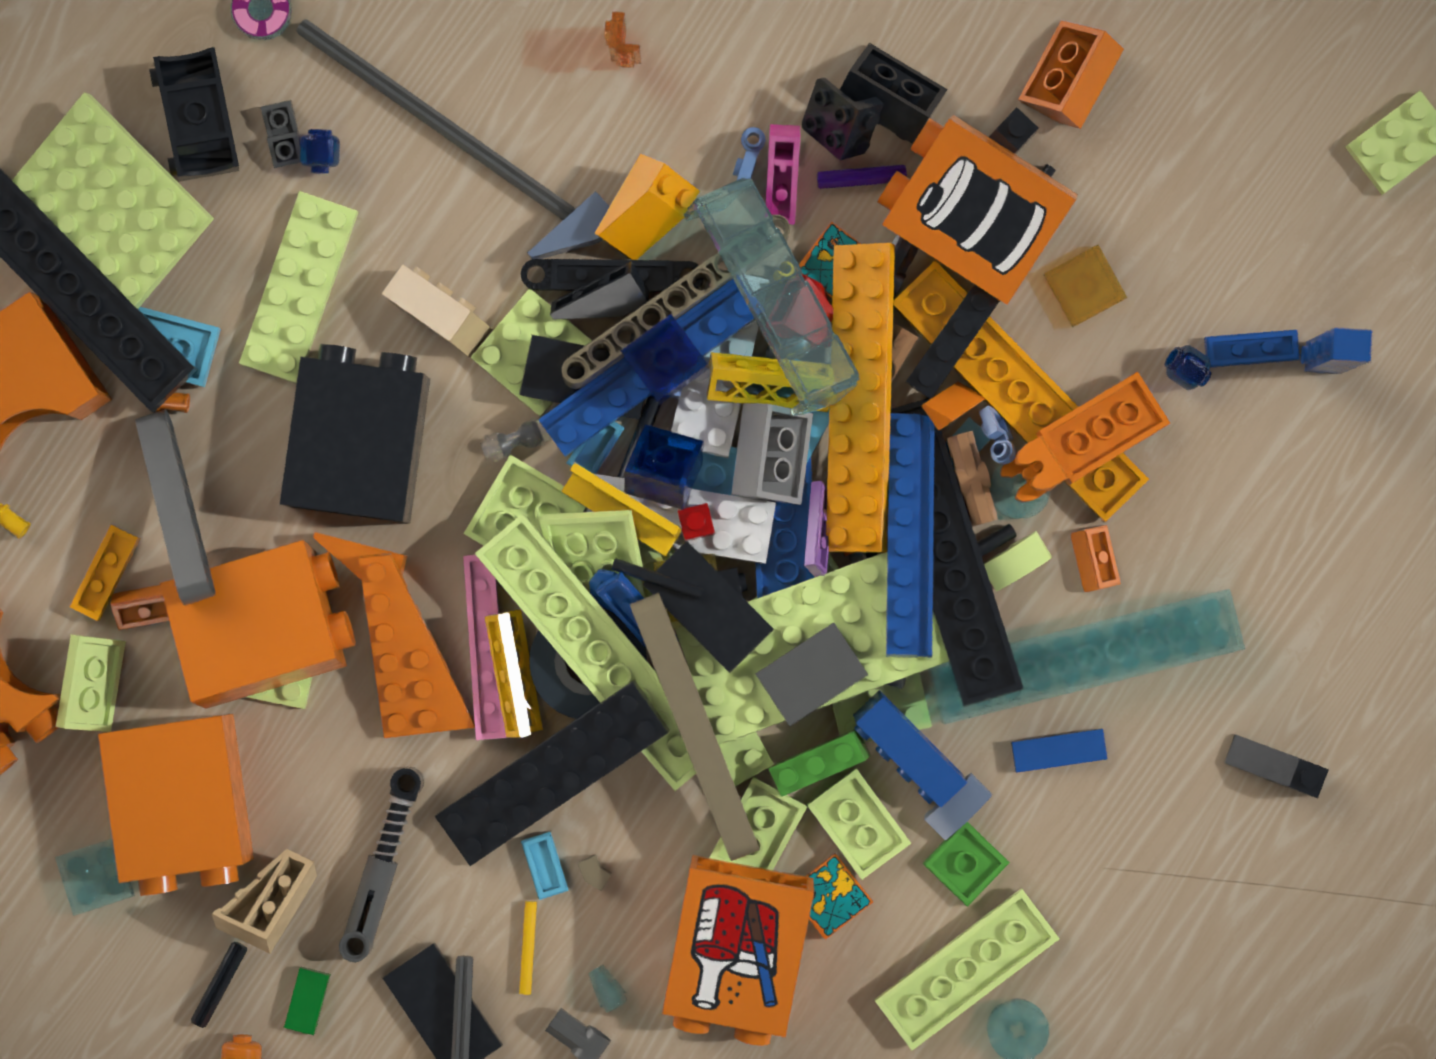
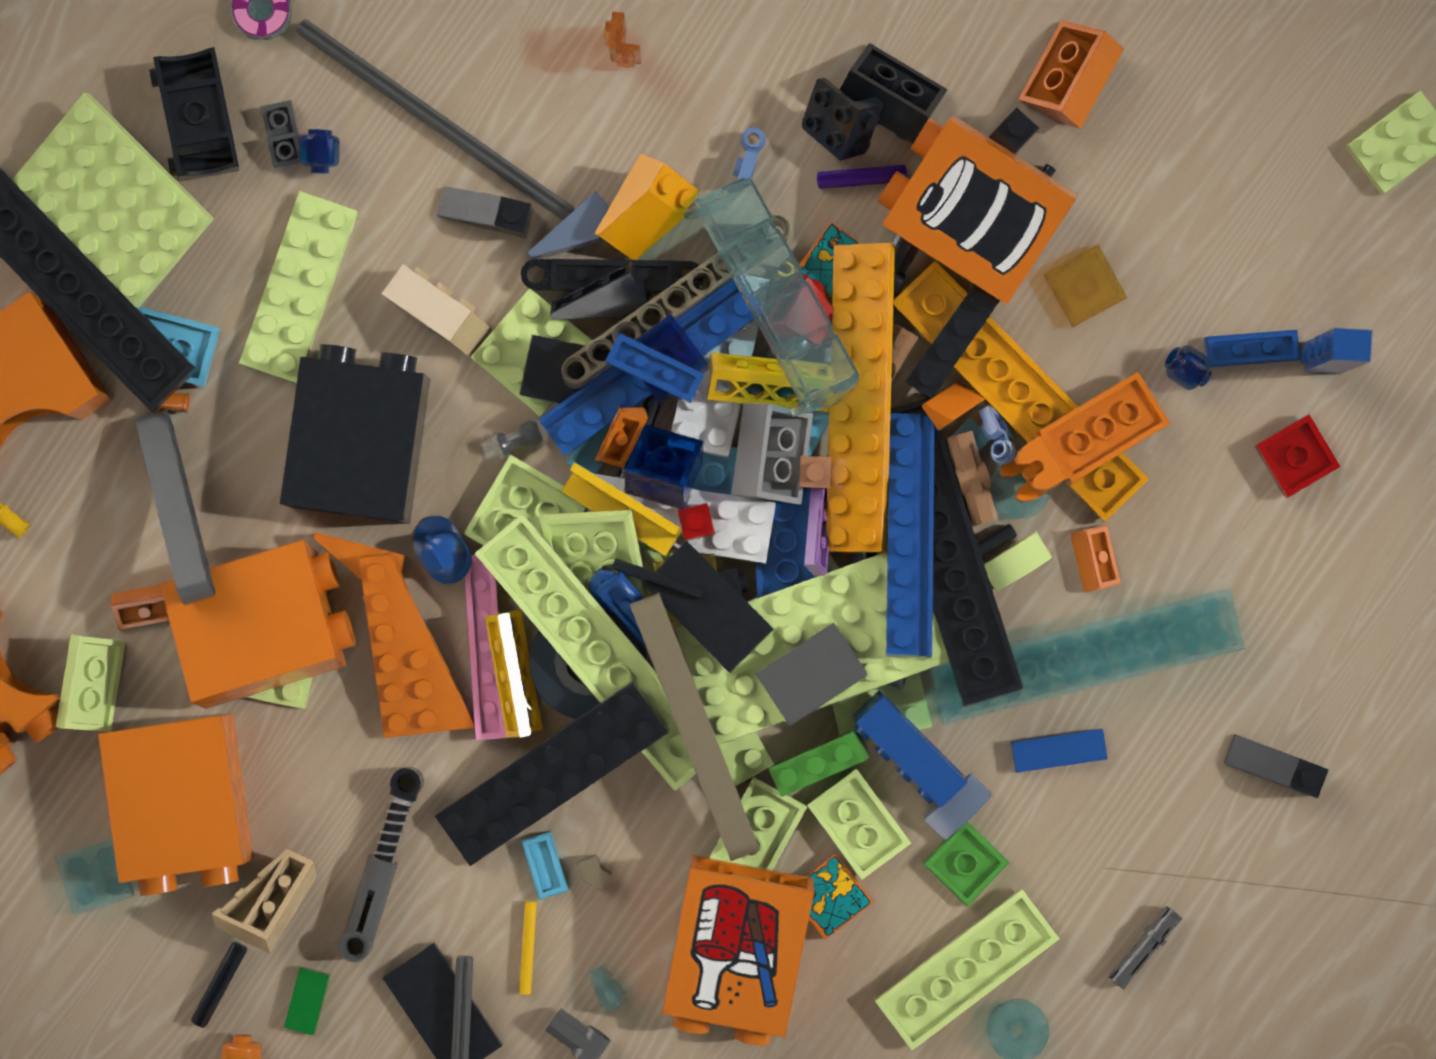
(105, 572): light orange plate -> none
(442, 550): none -> blue piece
(486, 211): none -> slope
(622, 436): none -> orange slope
(655, 368): none -> blue plate
(783, 170): dark pink slope -> none
(815, 472): none -> nougat plate
(1145, 947): none -> dark grey pin
(1297, 456): none -> red plate

